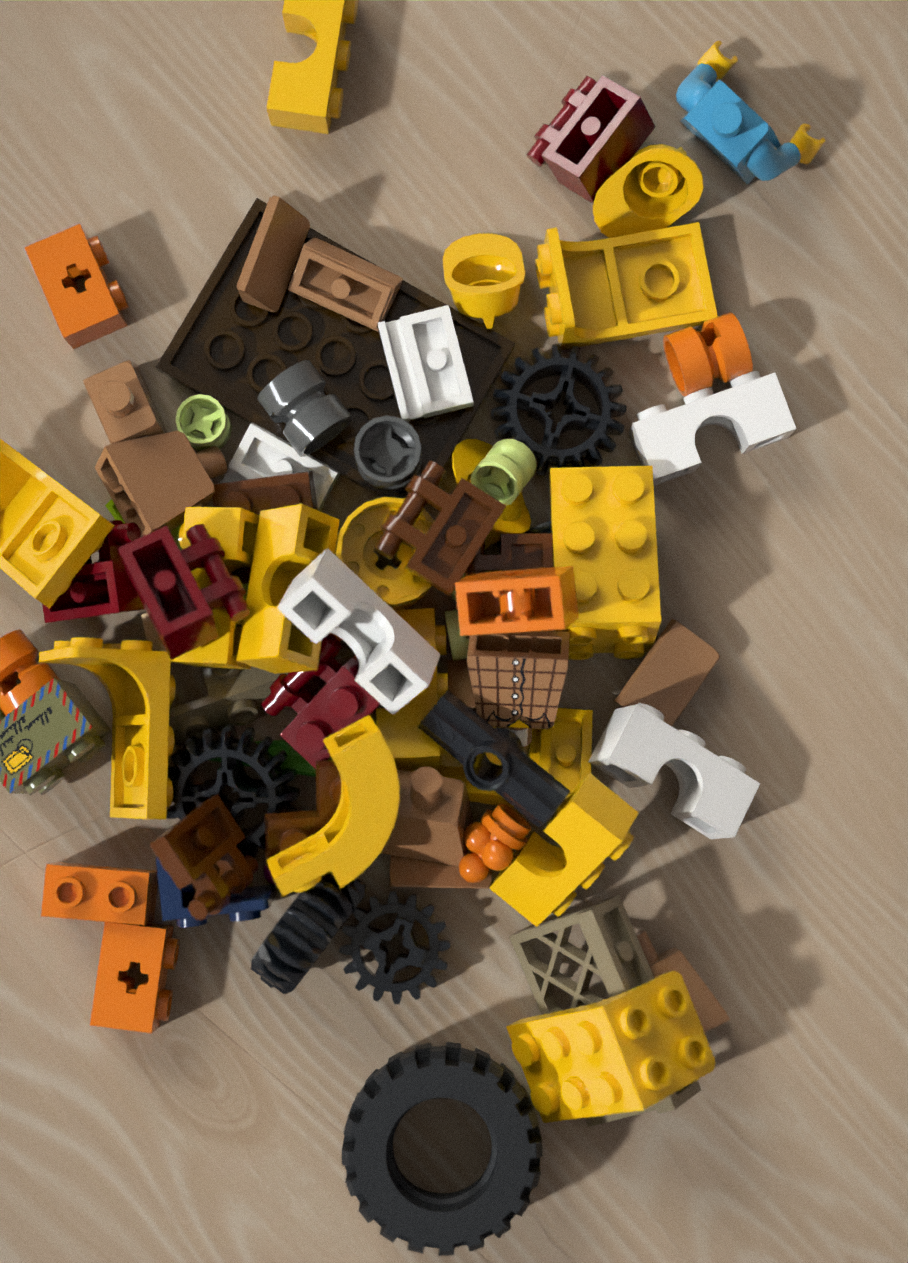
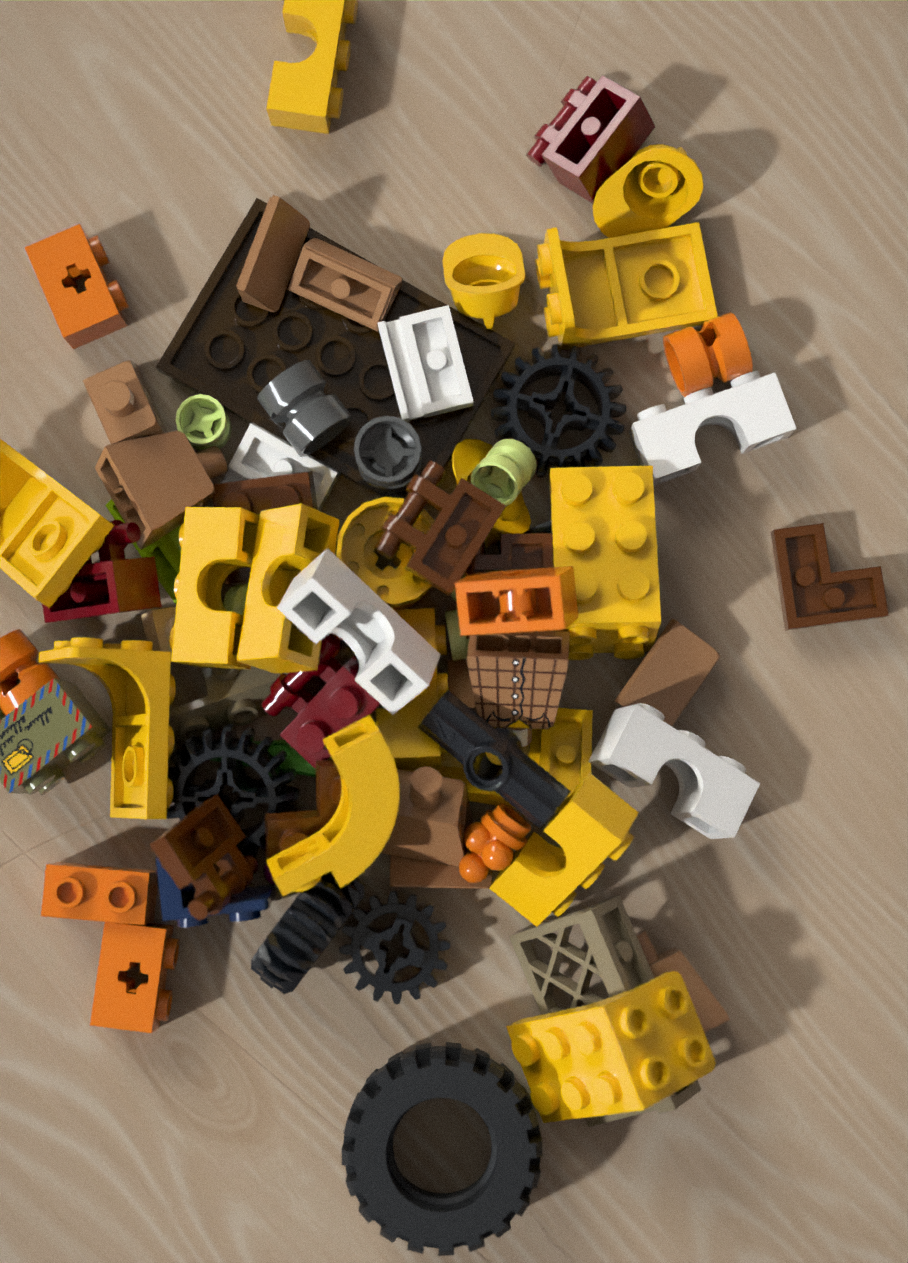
(170, 593): dark red brick -> none
(733, 128): dark azure torso -> none
(815, 595): none -> reddish brown plate

